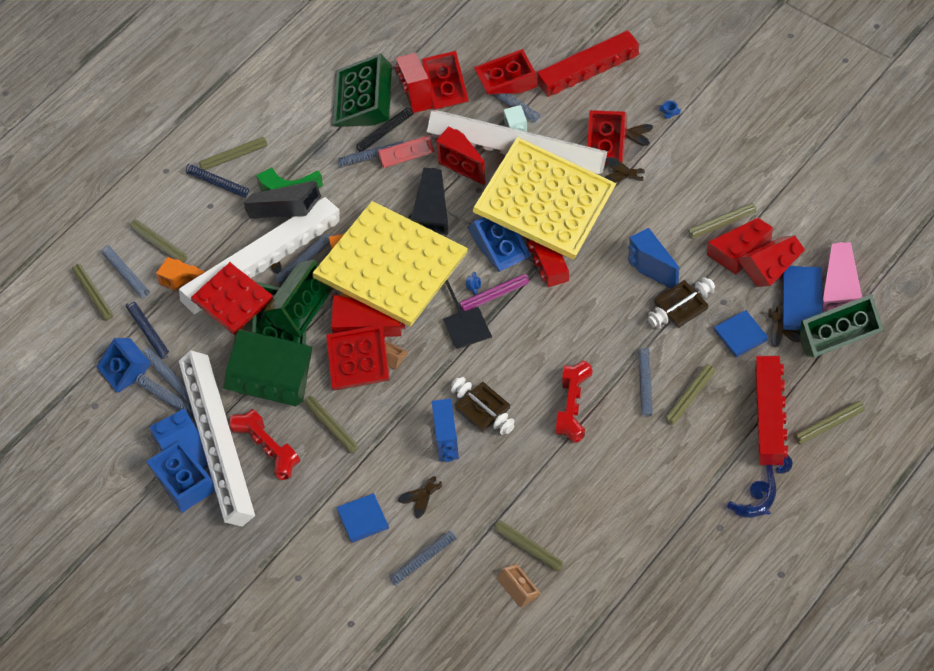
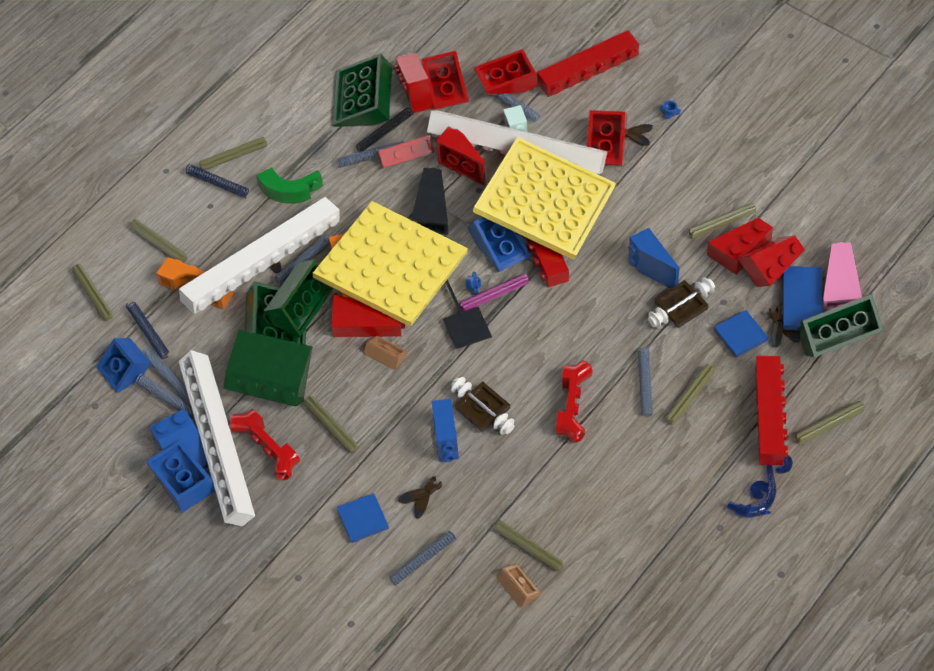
(131, 277): sand blue piece -> none
(231, 298): red plate -> none
(283, 201): black slope -> none
(358, 357): red plate -> none
(623, 171): dark brown piece -> none

